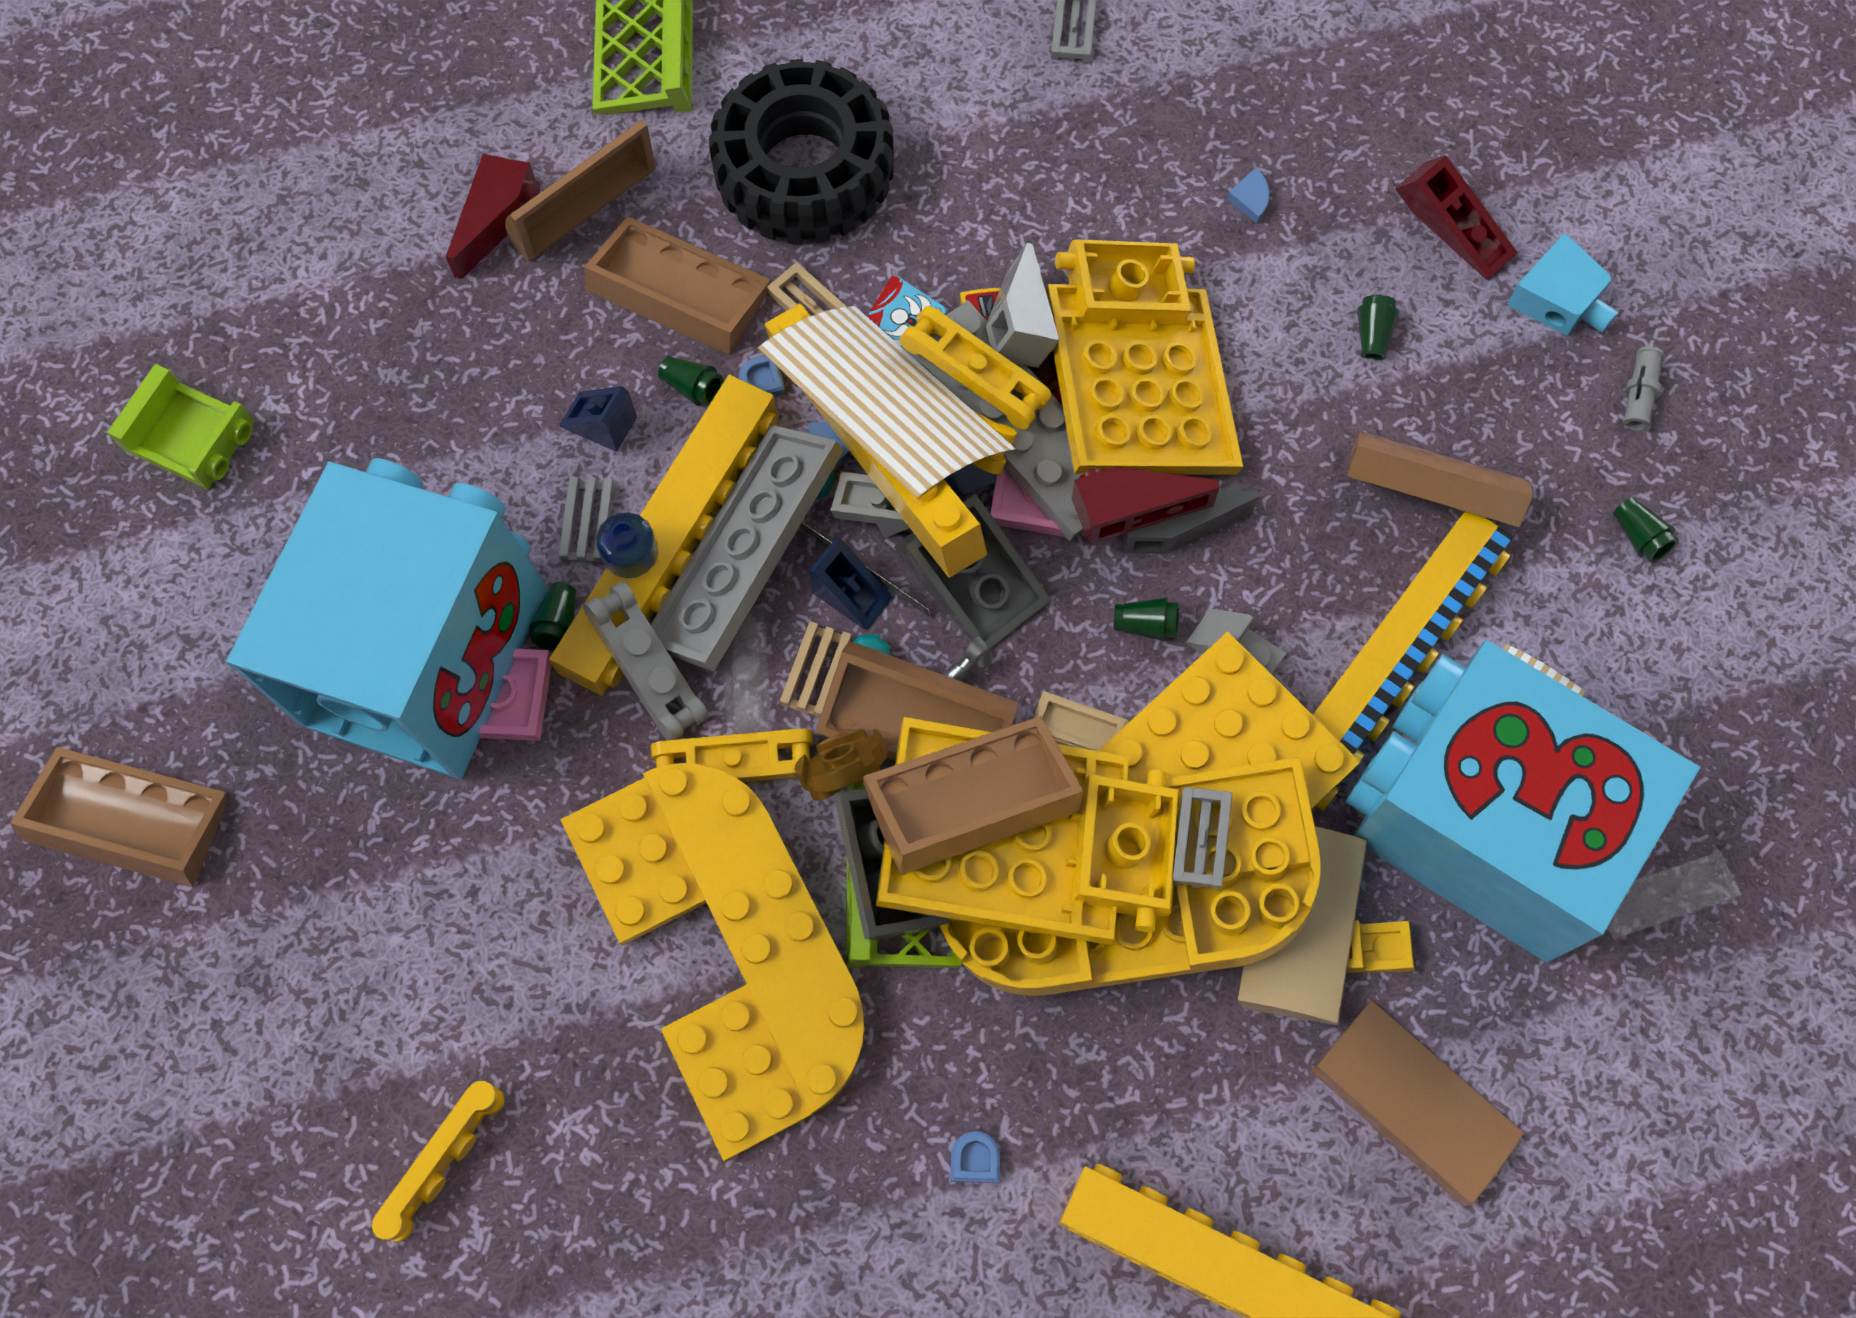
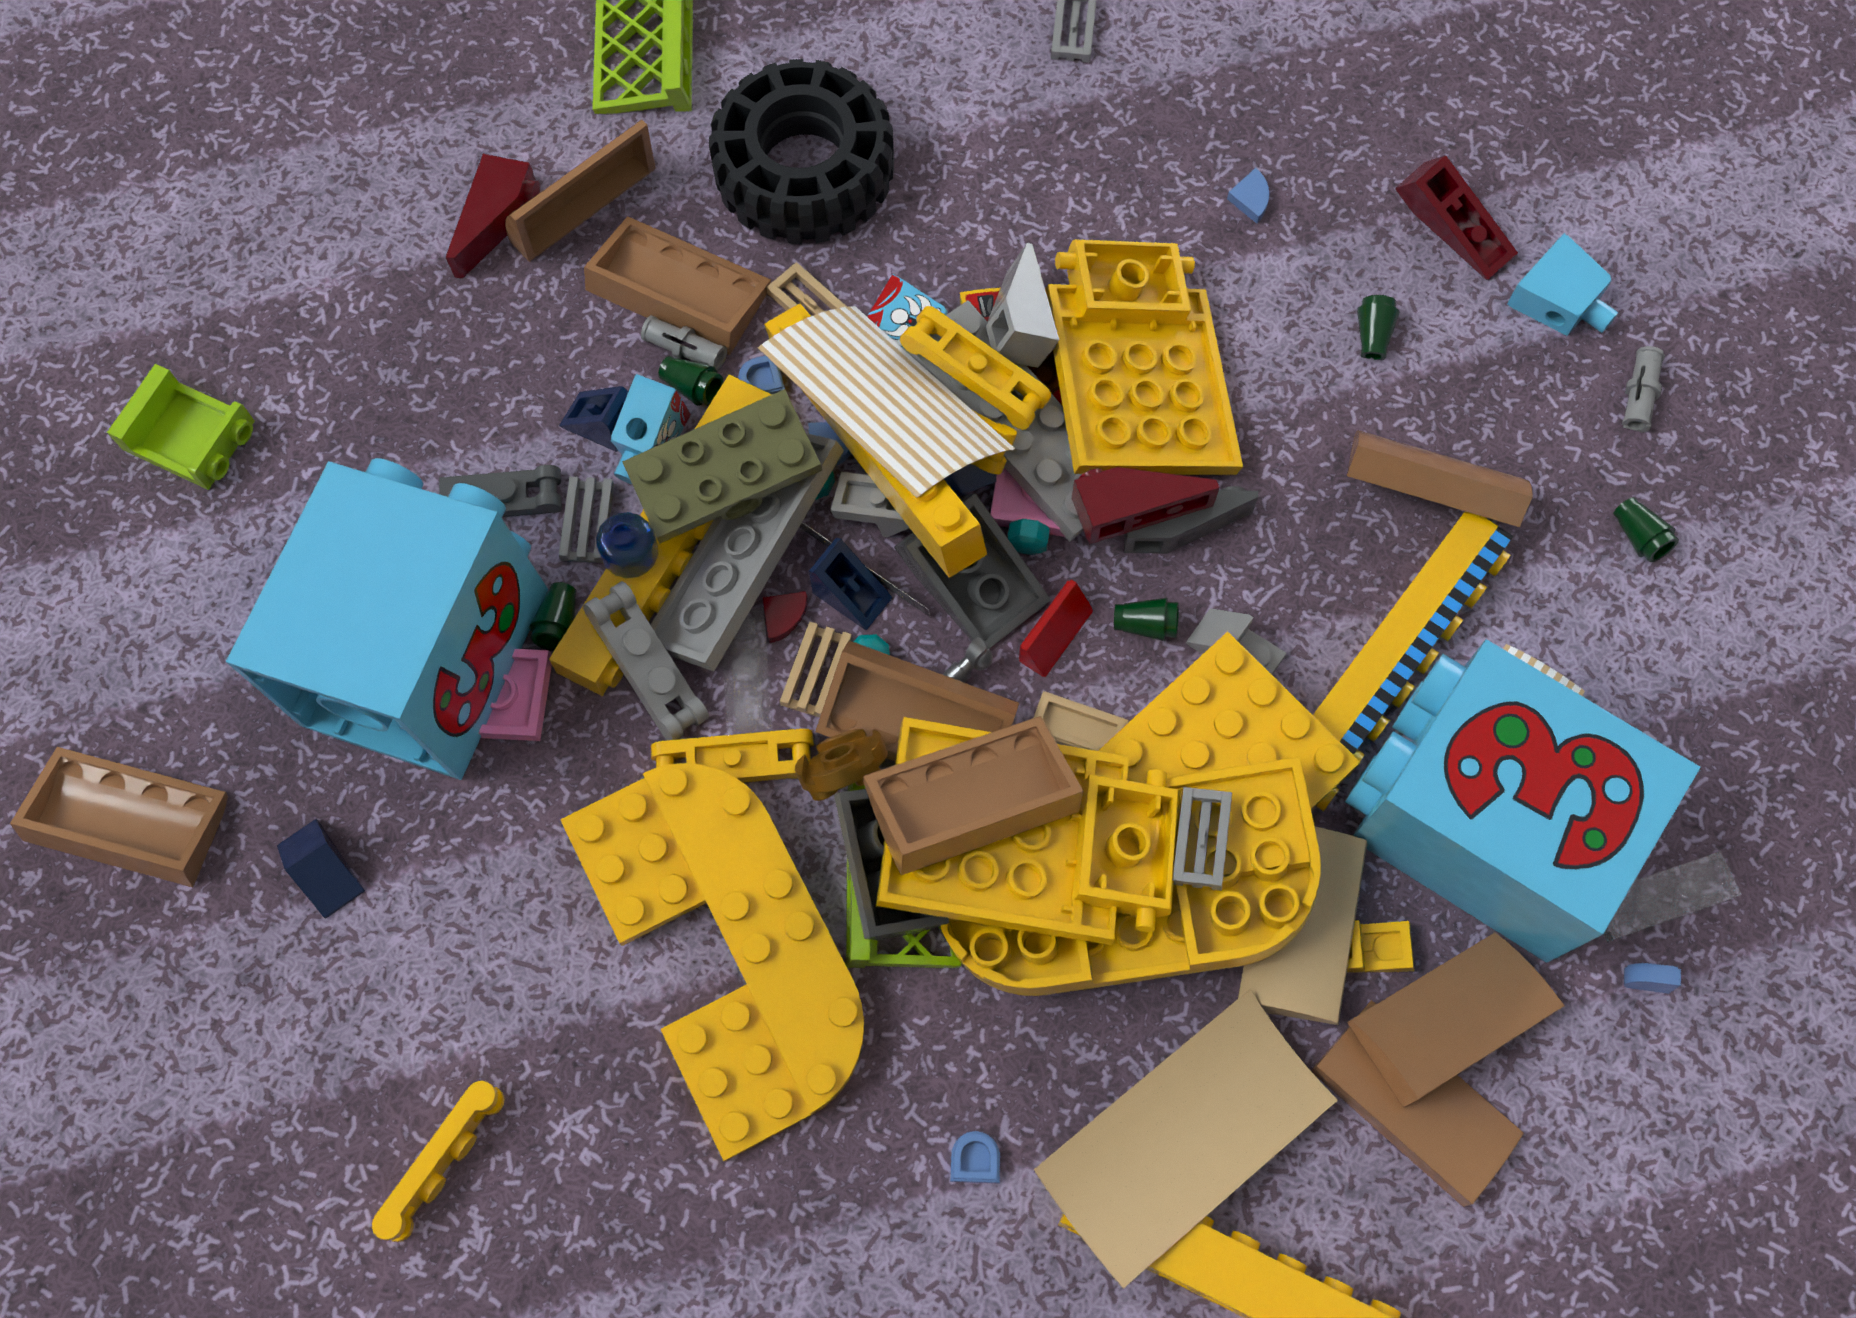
(319, 869): none -> dark blue slope
(513, 489): none -> dark grey plate
(647, 419): none -> medium azure torso
(660, 333): none -> light grey pin
(722, 467): none -> olive plate
(784, 614): none -> dark red tile
(1028, 536): none -> teal tile
(1055, 629): none -> red slope
(1183, 1139): none -> tan sticker
(1453, 1017): none -> medium nougat slope
(1652, 977): none -> medium blue tile

